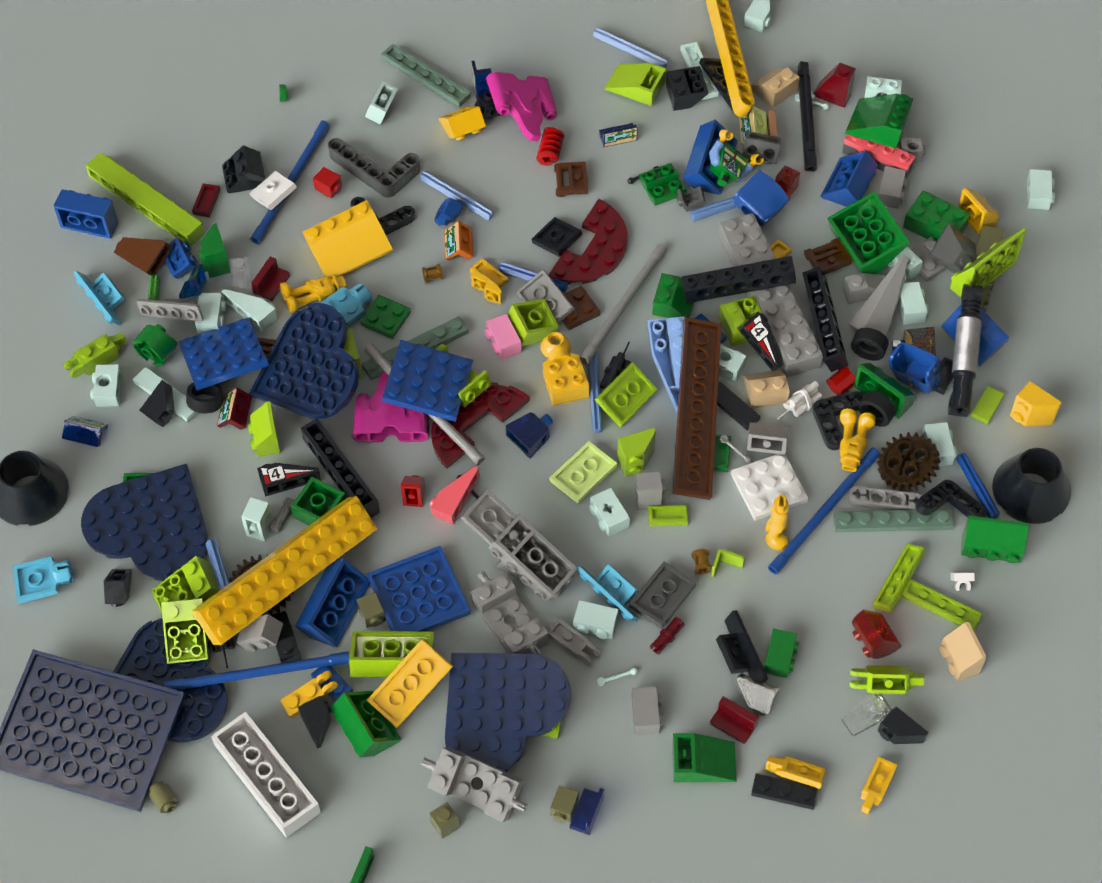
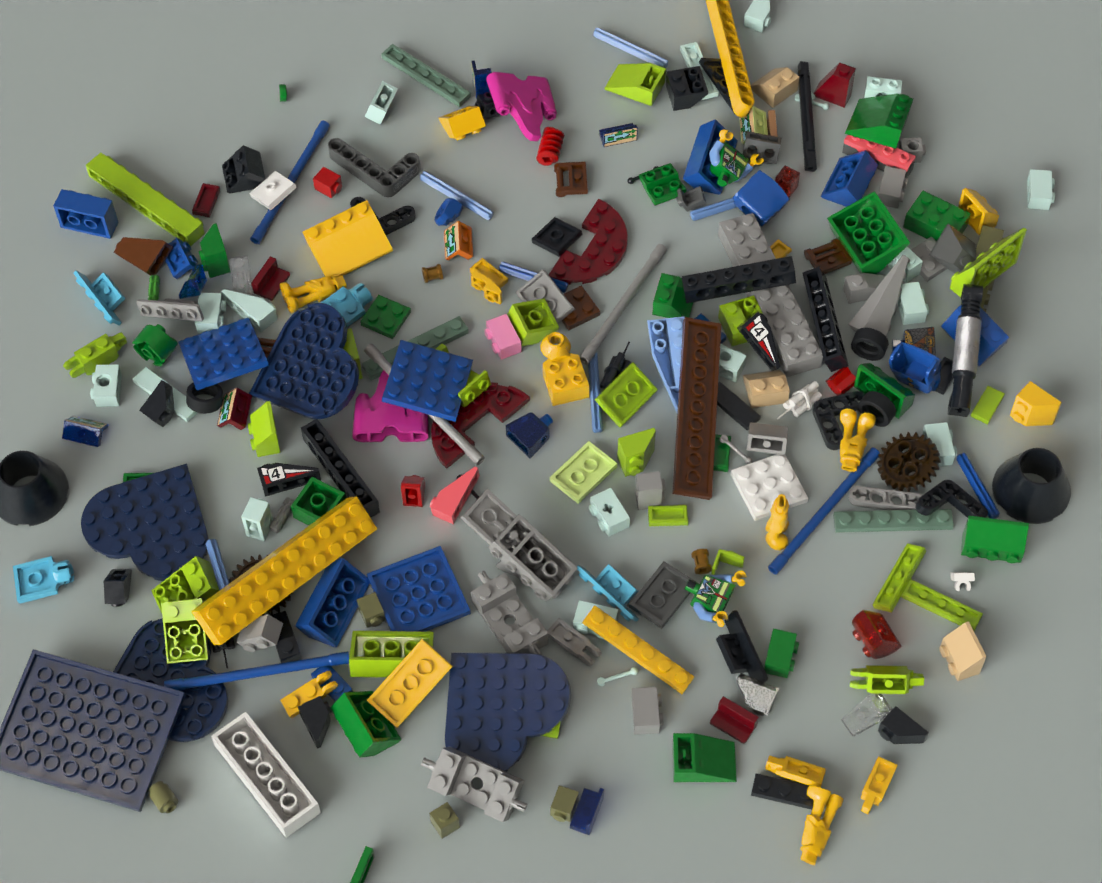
(638, 649): none -> yellow plate
(667, 635): dark red pin -> none
(713, 595): none -> torso
(817, 830): none -> yellow piece

